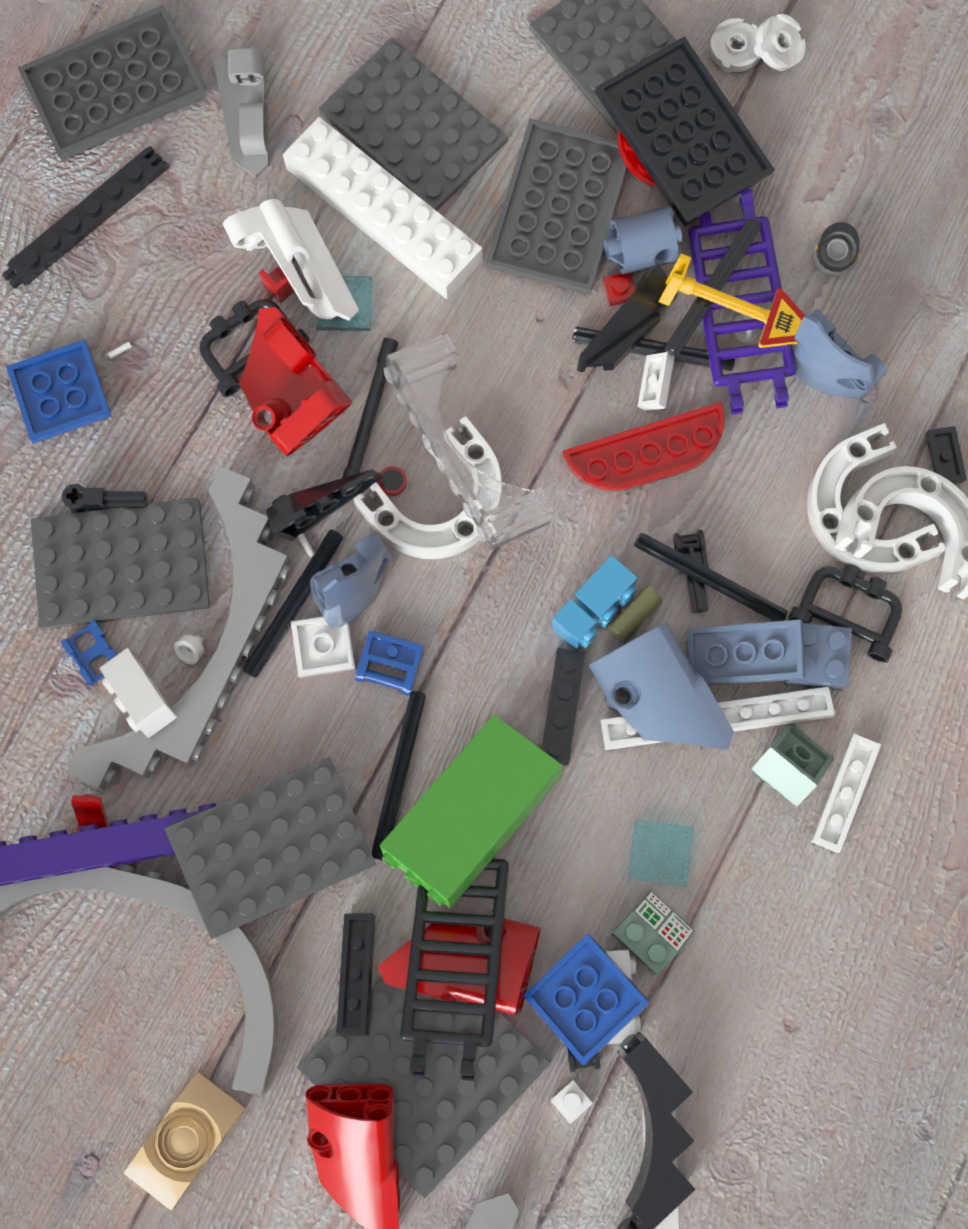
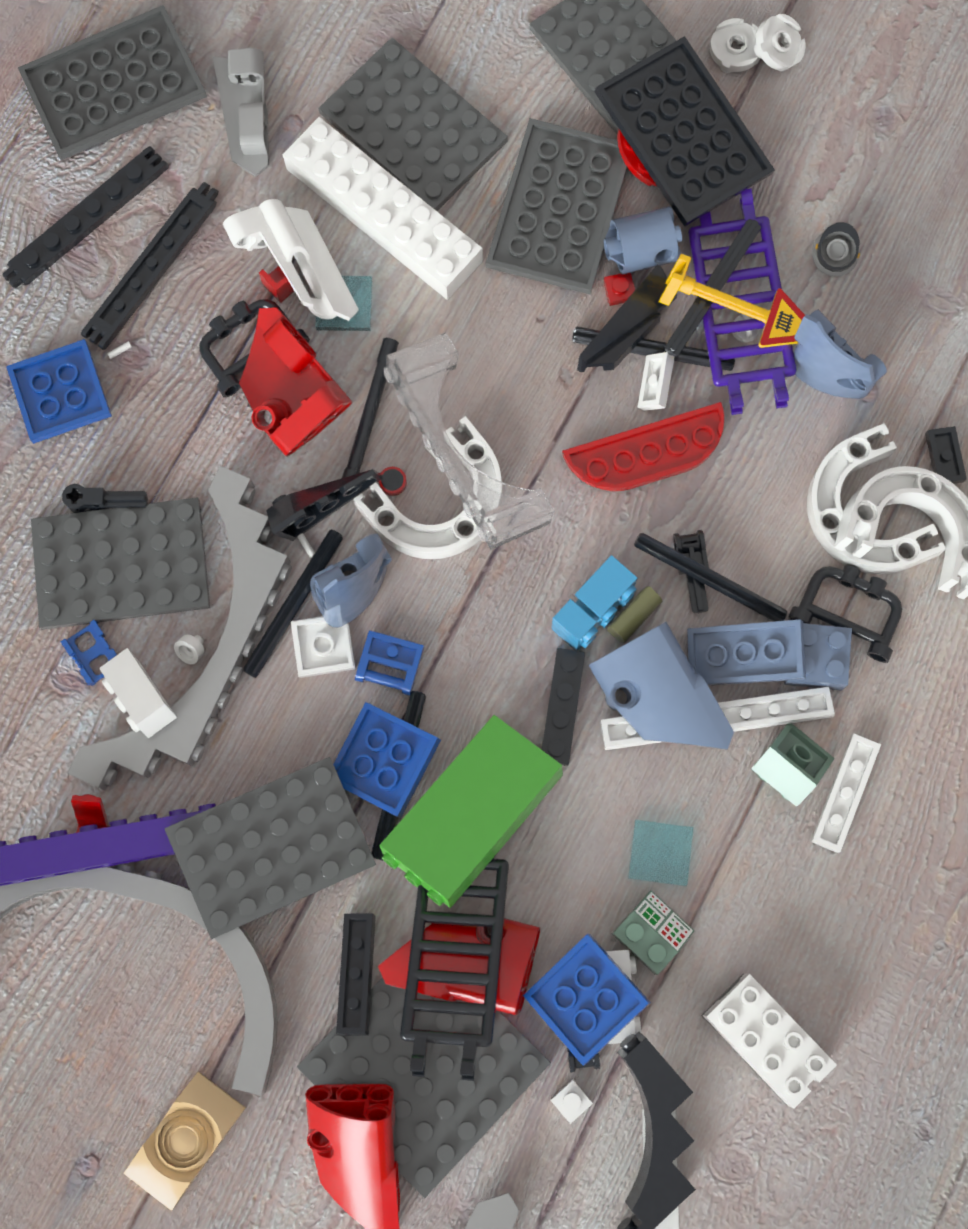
(150, 266): none -> black hinge
(384, 759): none -> blue plate
(768, 1040): none -> white piece

